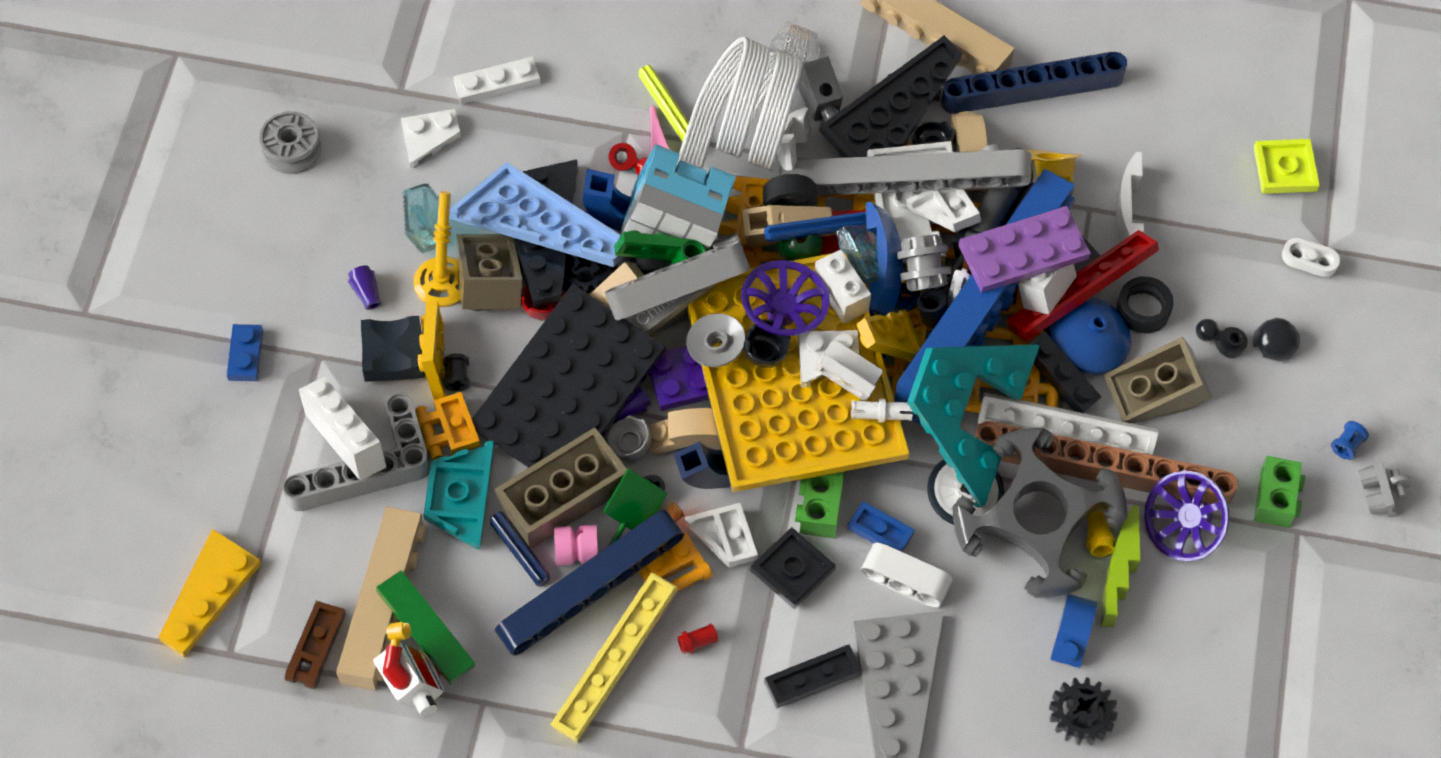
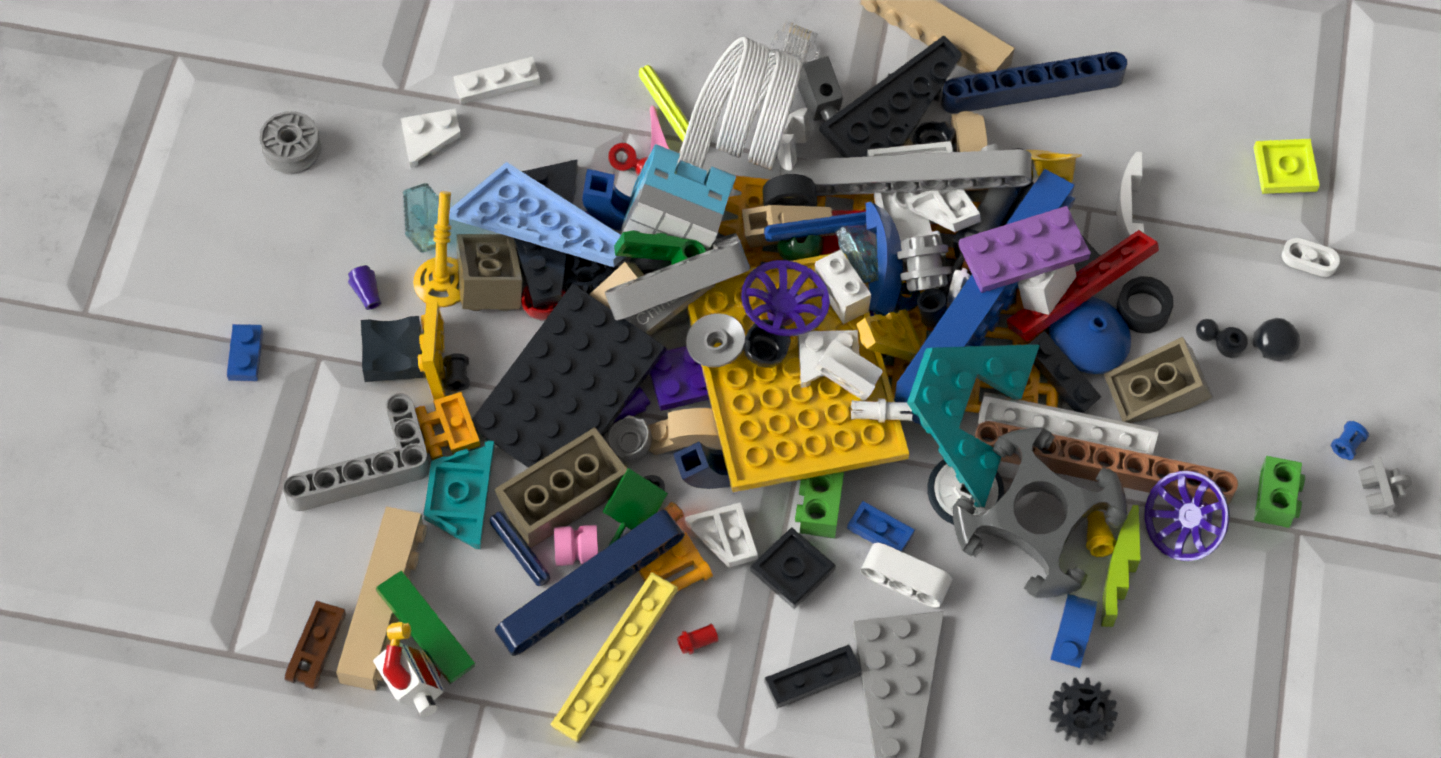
(209, 589): yellow wing -> none
(342, 428): white brick -> none

